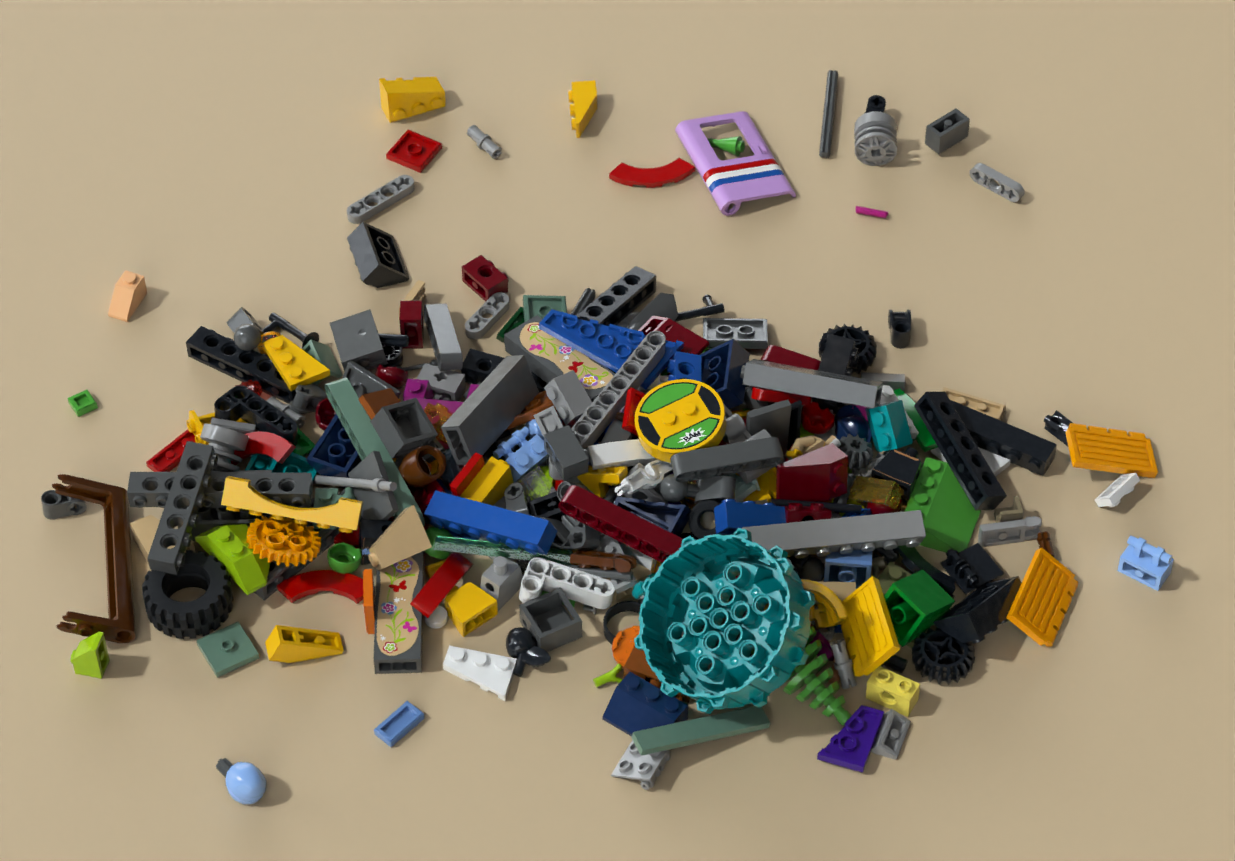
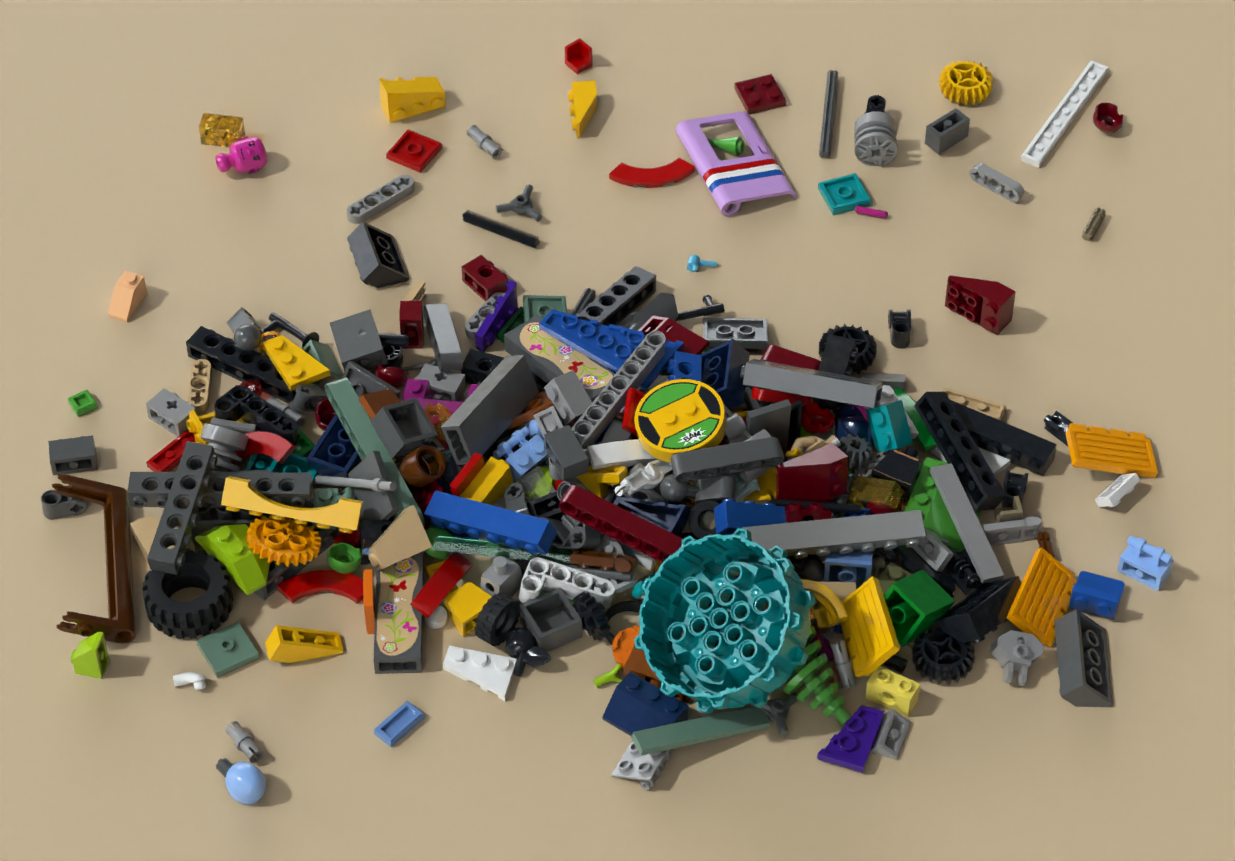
(72, 455): none -> dark grey brick
(169, 411): none -> light grey brick
(190, 677): none -> white arm
(196, 378): none -> tan beam
(220, 129): none -> clear yellow brick
(244, 156): none -> dark pink piece
(244, 742): none -> light grey pin
(493, 323): none -> dark purple wing
(497, 619): none -> black tyre
(500, 229): none -> black axle
(521, 205): none -> dark grey piece
(578, 56): none -> red panel
(592, 615): none -> black gear
(694, 262): none -> medium azure hand
(760, 94): none -> dark red plate
(778, 710): none -> dark grey piece
(844, 194): none -> teal tile
(934, 550): none -> light grey slope
(966, 82): none -> yellow gear
(967, 523): none -> light grey tile
(981, 301): none -> dark red slope
(1013, 486): none -> black piece
(1016, 654): none -> light grey hinge
(1064, 114): none -> white tile
(1083, 661): none -> dark grey slope
(1093, 224): none -> dark tan axle
(1096, 594): none -> blue bracket
(1107, 117): none -> dark red hair

